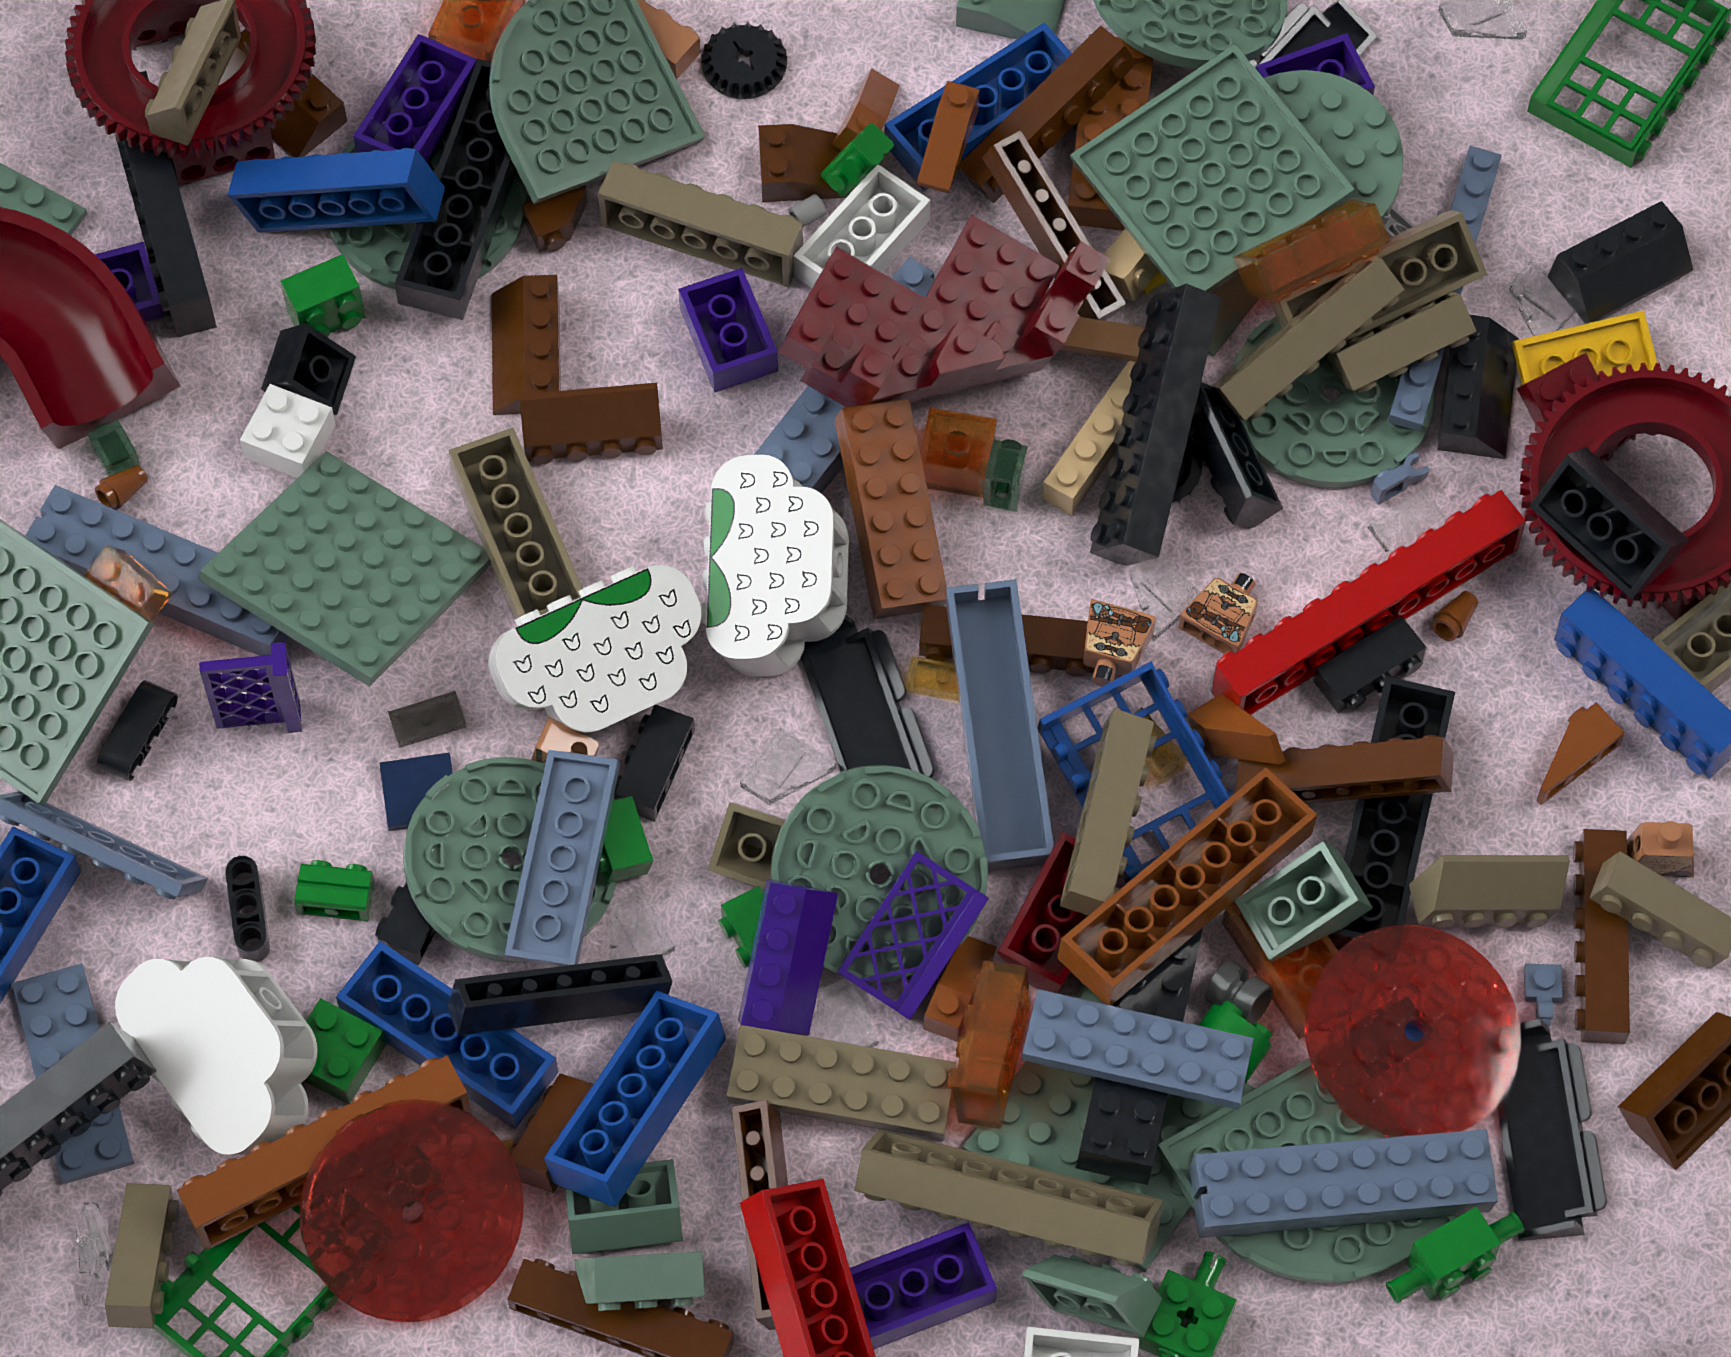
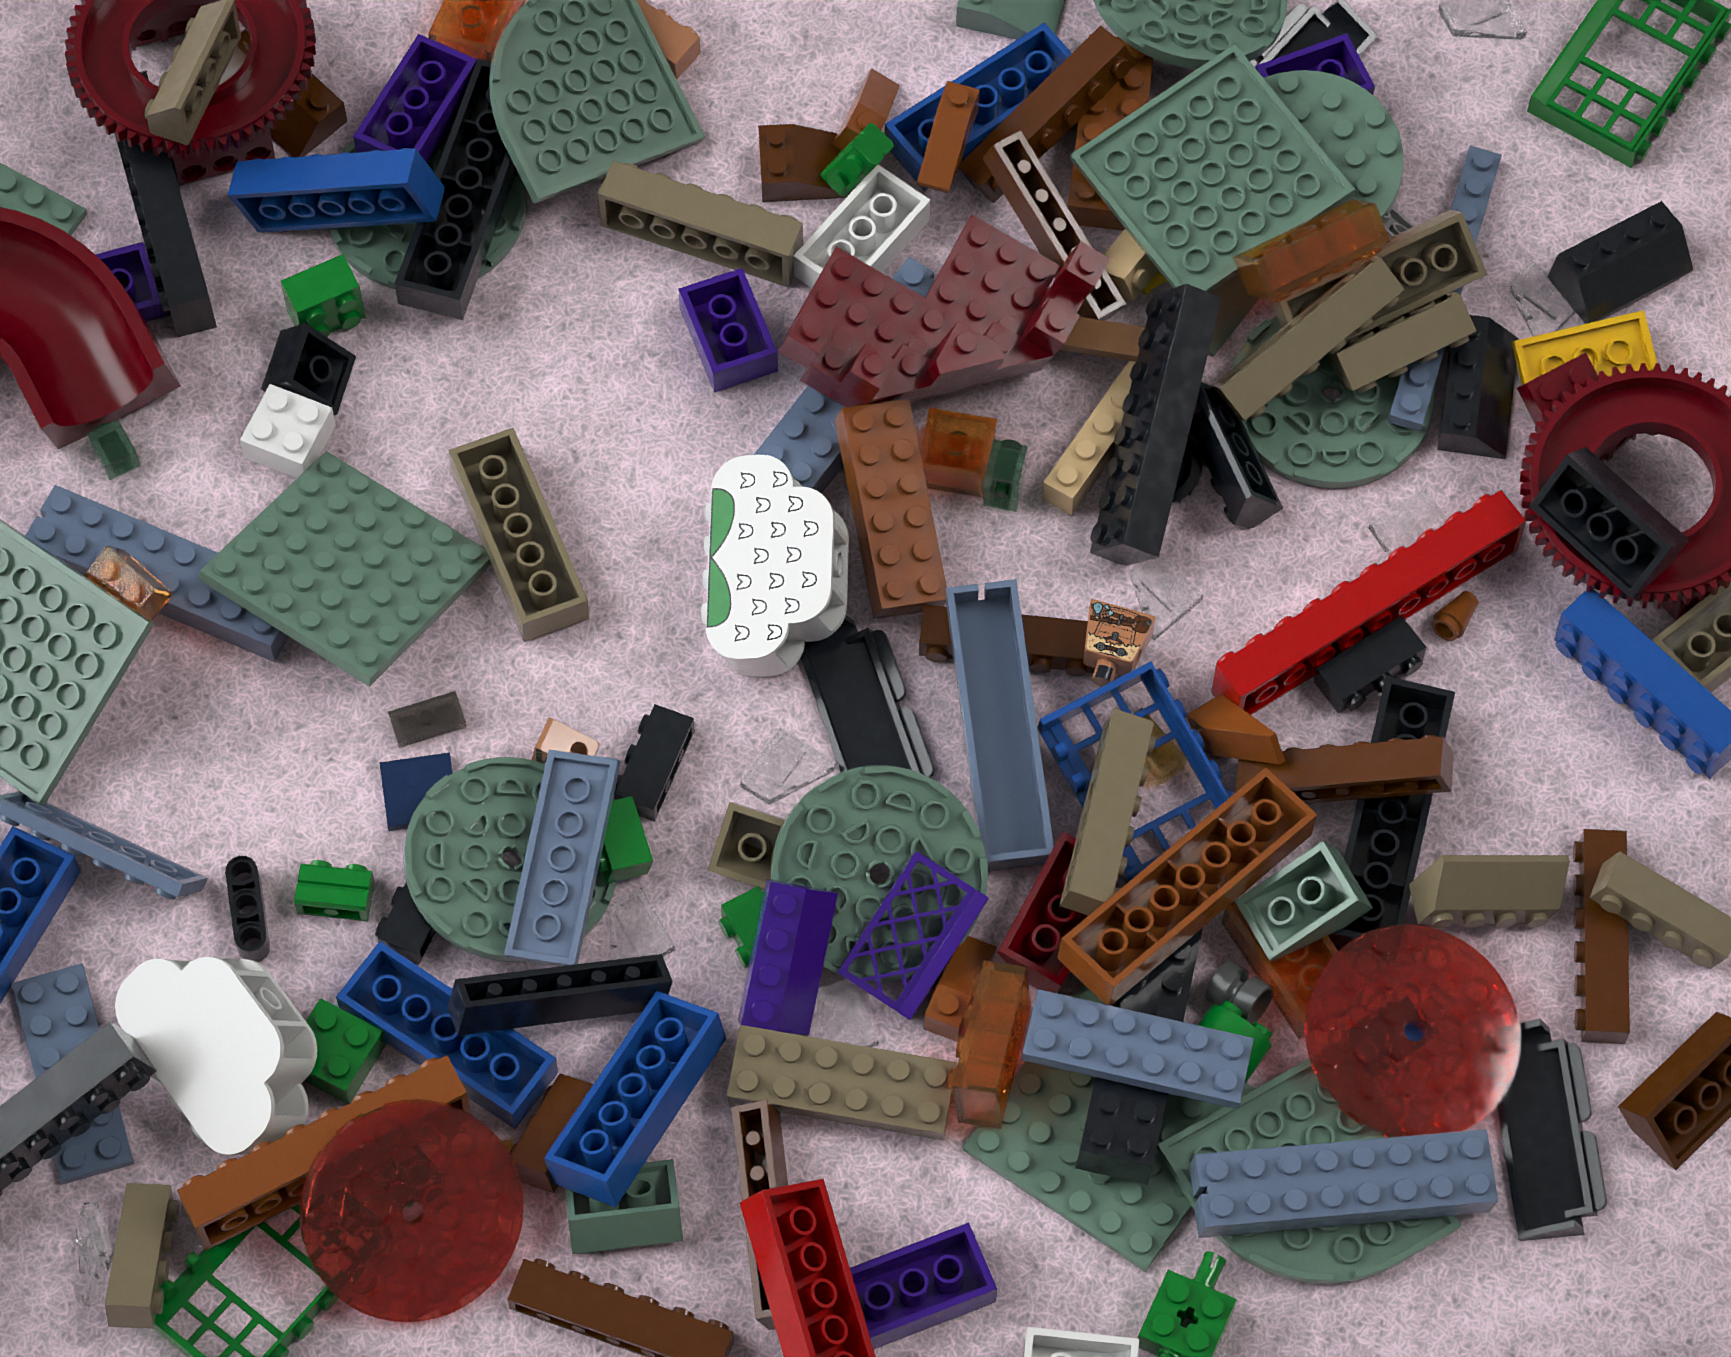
(120, 487): dark orange cone -> none
(135, 729): black beam -> none
(278, 688): dark purple fence -> none
(525, 341): reddish brown slope -> none
(555, 219): reddish brown slope -> none
(591, 422): reddish brown slope -> none
(601, 652): white brick -> none
(641, 1279): sand green slope -> none
(736, 78): black gear -> none
(808, 210): light grey hinge -> none
(932, 679): clear yellow brick -> none
(1009, 1196): dark tan brick -> none
(1095, 1293): sand green slope -> none
(1221, 613): torso -> none
(1392, 482): sand blue plate -> none
(1454, 1254): green brick -> none
(1544, 988): sand blue plate -> none
(1586, 741): dark orange slope -> none
(1663, 848): nougat torso -> none

